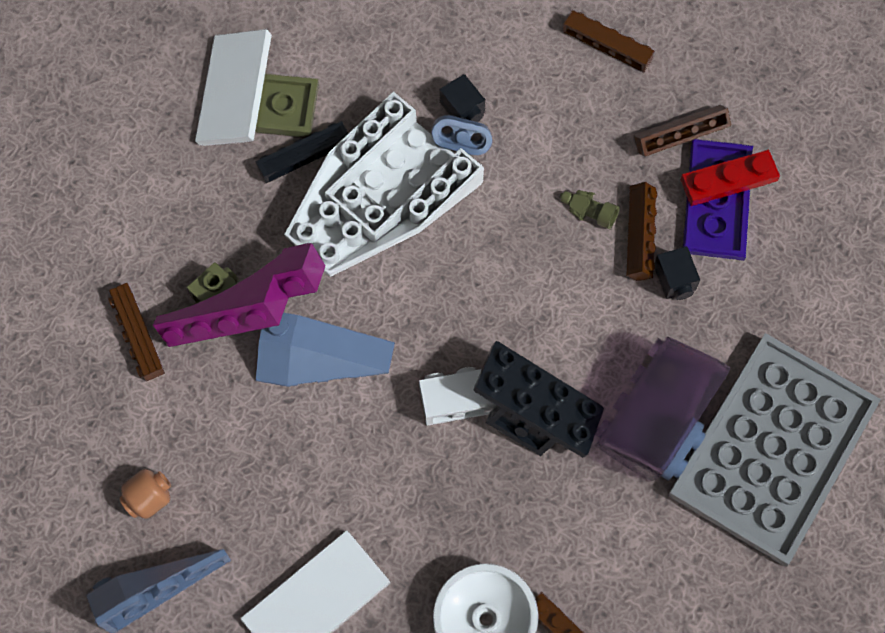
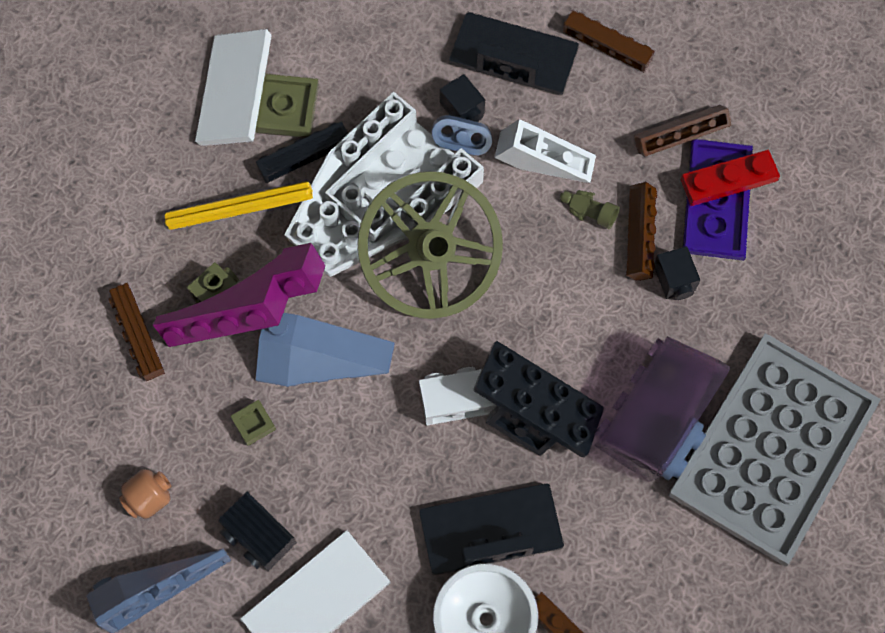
(239, 205): none -> yellow axle
(253, 422): none -> olive plate
(256, 531): none -> black brick
(430, 244): none -> olive wheel
(491, 529): none -> black bracket
(514, 53): none -> black bracket
(543, 153): none -> white slope

